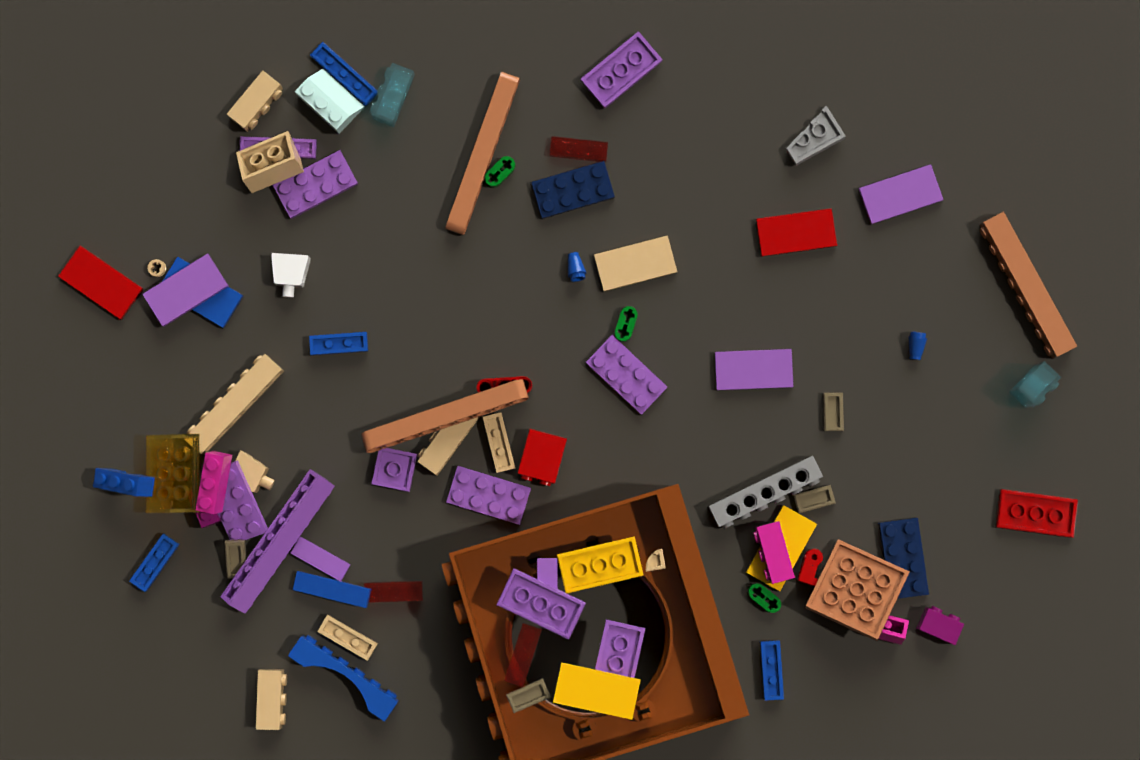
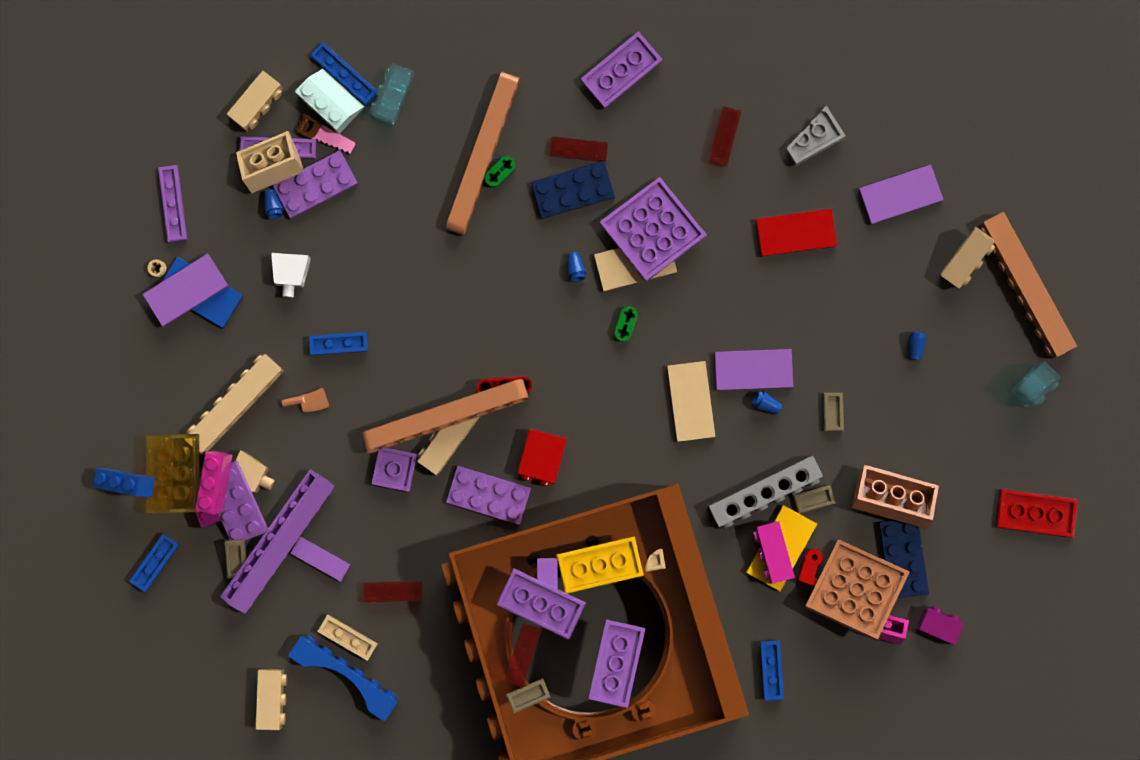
(100, 282): red tile -> none
(172, 204): none -> medium lavender tile
(273, 207): none -> blue cone
(309, 402): none -> nougat piece
(324, 134): none -> bright pink piece
(332, 589): blue tile -> none
(499, 442): tan plate -> none
(596, 690): yellow tile -> none
(626, 374): medium lavender plate -> none
(653, 229): none -> medium lavender plate
(691, 401): none -> tan tile
(725, 136): none -> clear red plate
(761, 601): green beam -> none
(766, 403): none -> blue cone
(895, 496): none -> nougat brick
(968, 258): none -> tan brick

